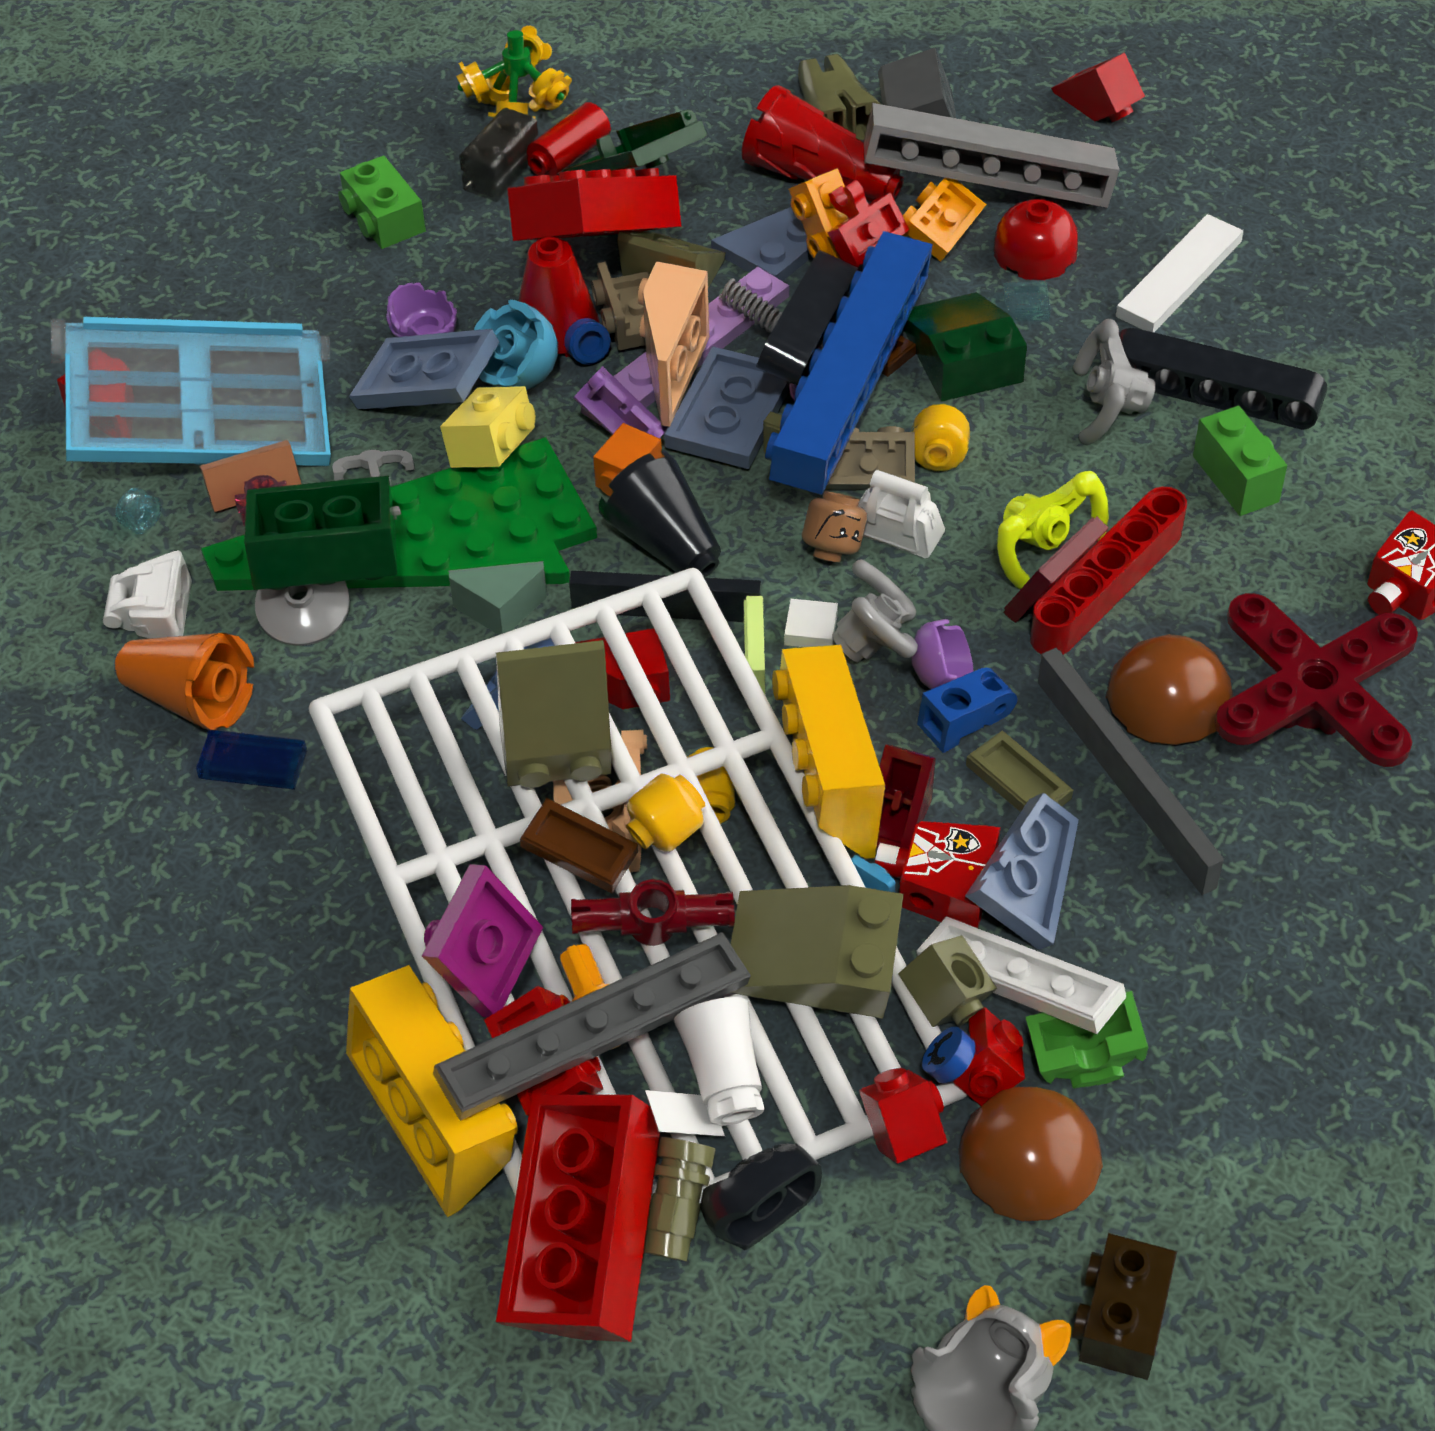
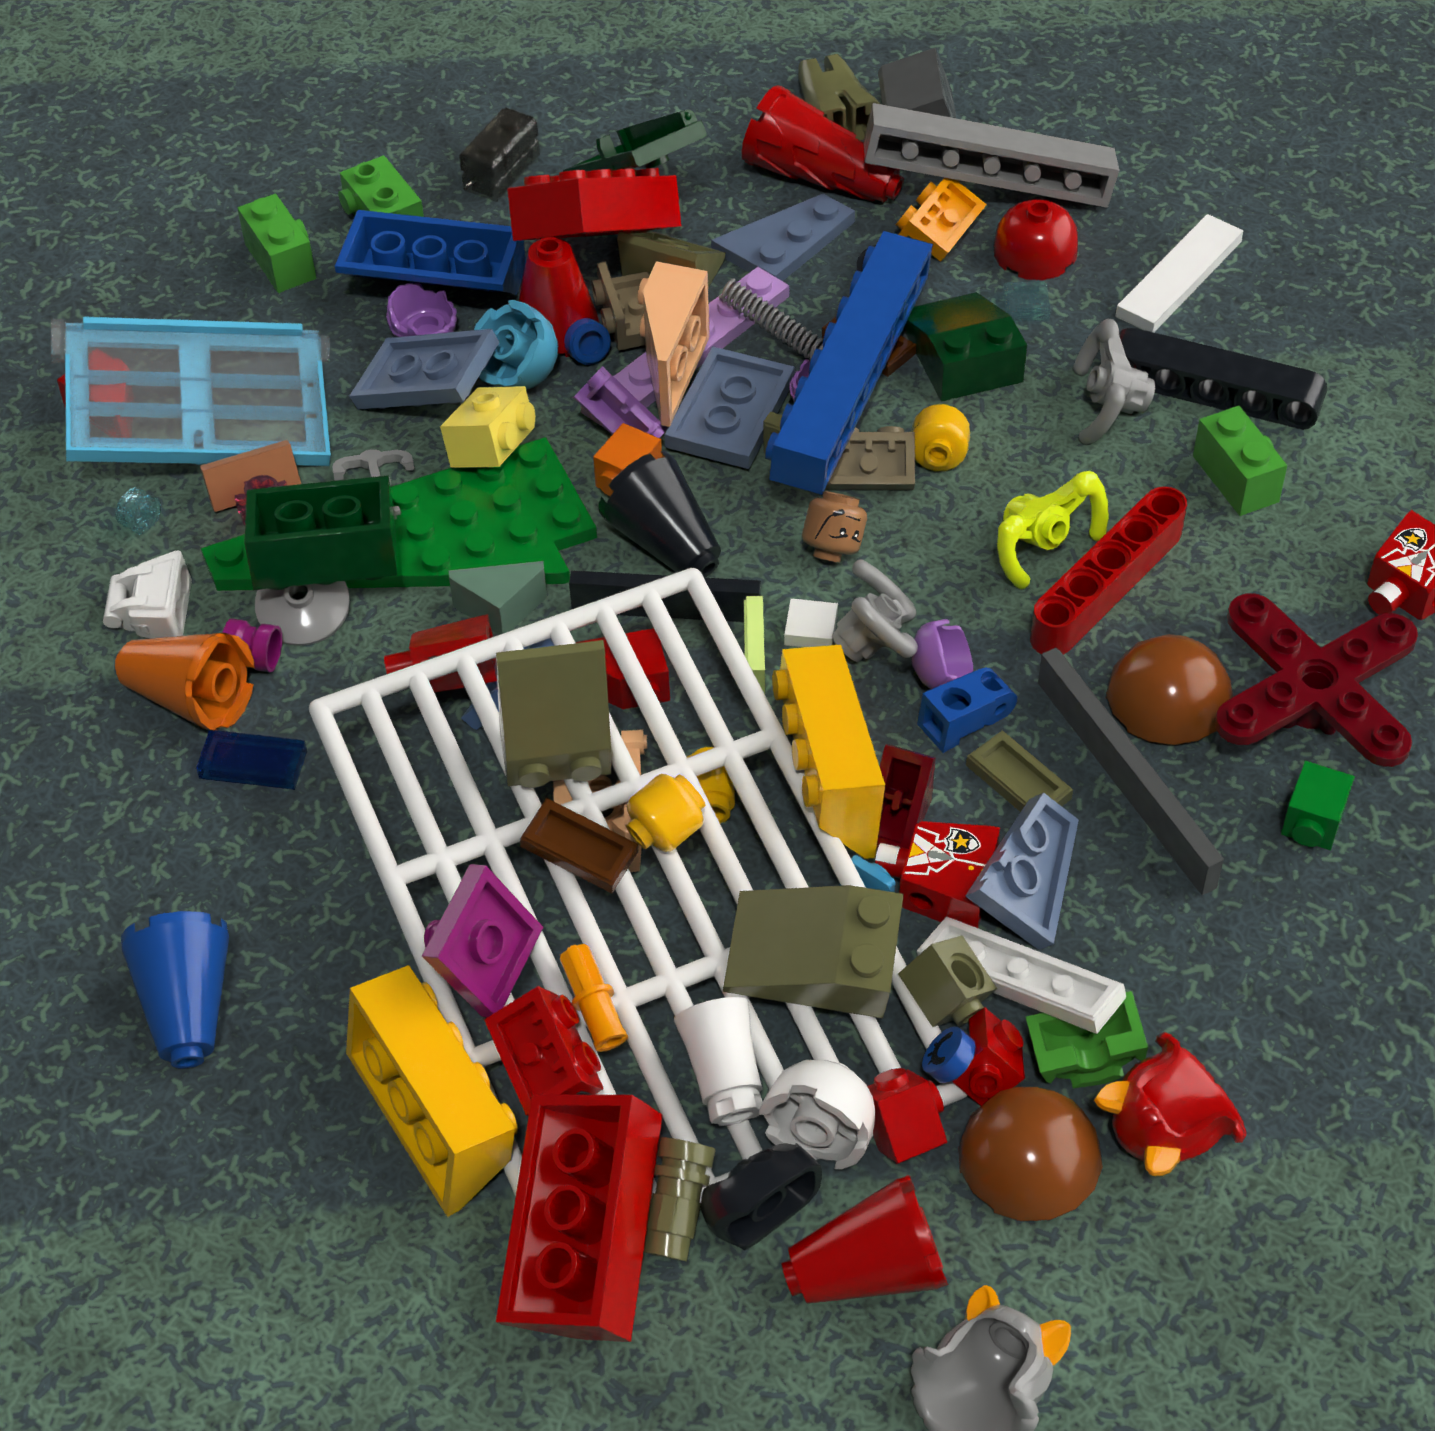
(179, 981): none -> blue cone
(263, 642): none -> magenta wheel
(277, 242): none -> bright green brick
(433, 252): none -> blue slope
(443, 640): none -> red torso
(500, 82): yellow plant -> none
(568, 140): red brick -> none
(589, 1026): dark grey tile -> none
(625, 913): dark red pin -> none
(681, 1113): white sticker -> none
(806, 318): black beam -> none
(813, 207): light orange bracket -> none
(822, 1110): none -> white cylinder
(864, 221): red plate -> none
(868, 1251): none -> red cone
(901, 514): white piece -> none
(1055, 568): dark red tile -> none
(1102, 89): red slope -> none
(1126, 1307): dark brown brick -> none
(1169, 1109): none -> red hair
(1317, 805): none -> green brick

